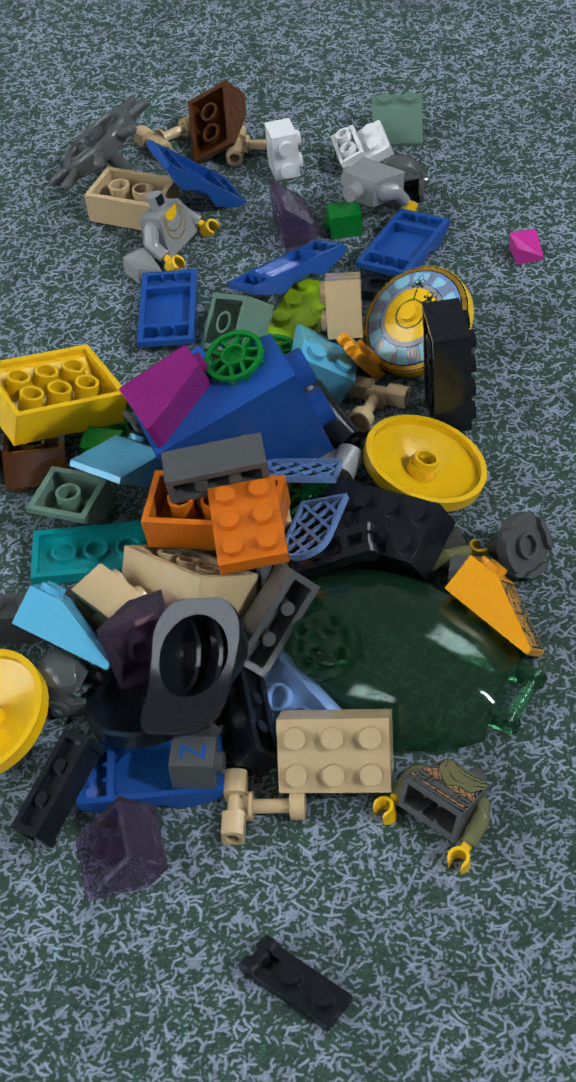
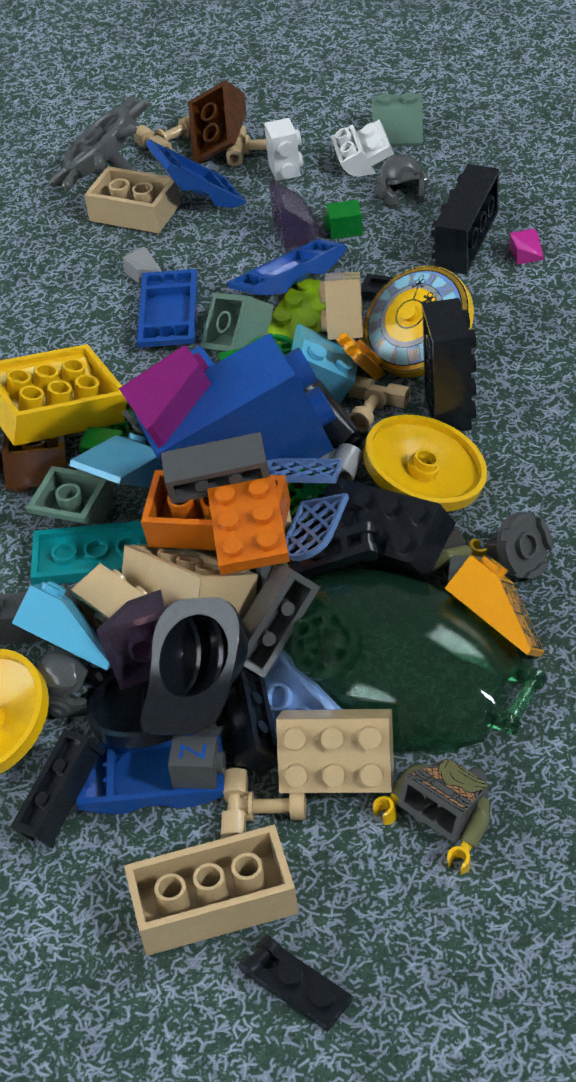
(121, 850): clear purple slope -> none
(169, 227): light grey torso -> none
(211, 889): none -> tan brick
(234, 356): green wheel -> none
(375, 184): light grey torso -> none
(404, 243): blue slope -> none
(466, 218): none -> black brick

